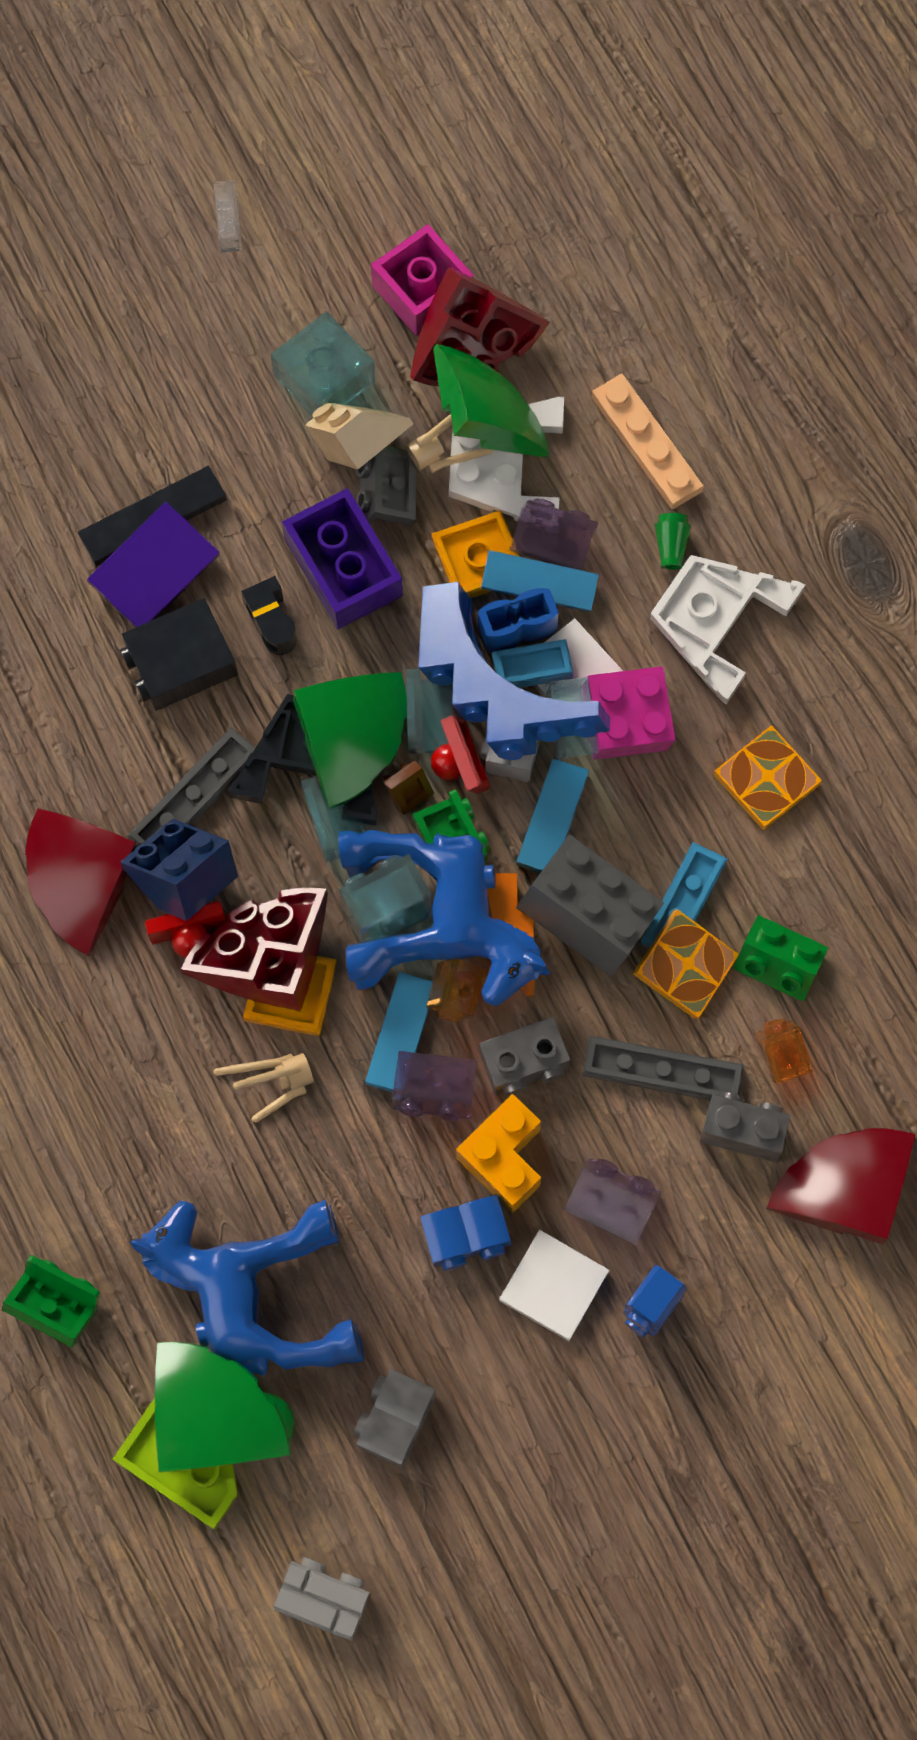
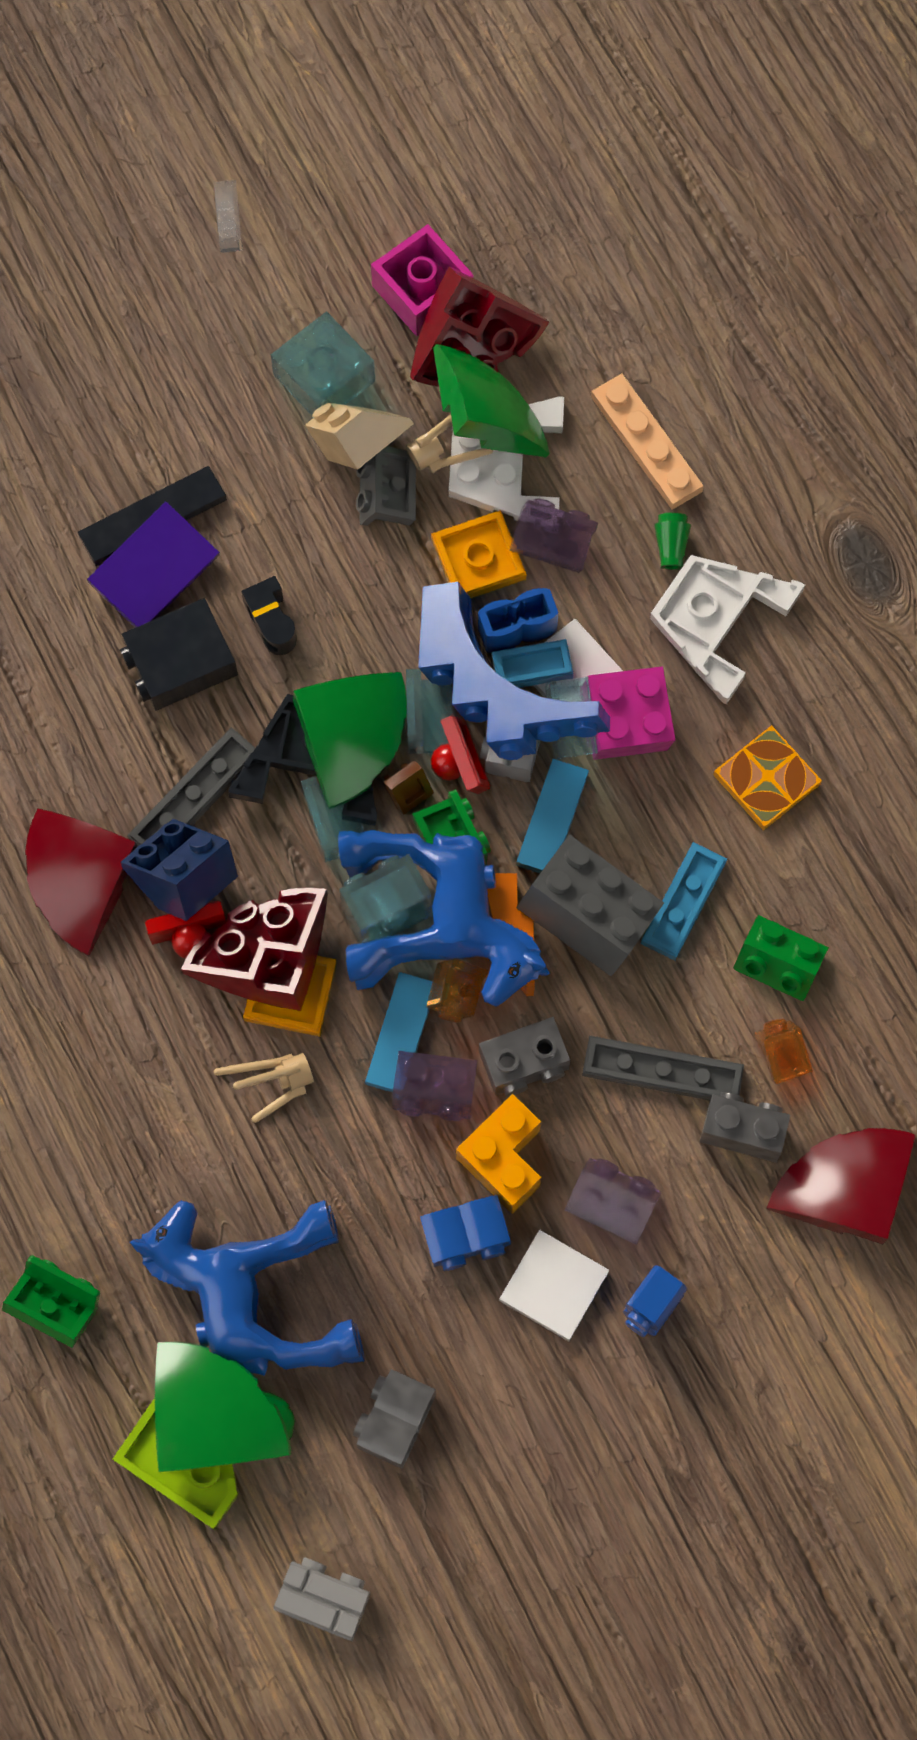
(342, 558): dark purple brick -> none
(517, 575): dark azure tile -> none
(685, 964): tile -> none

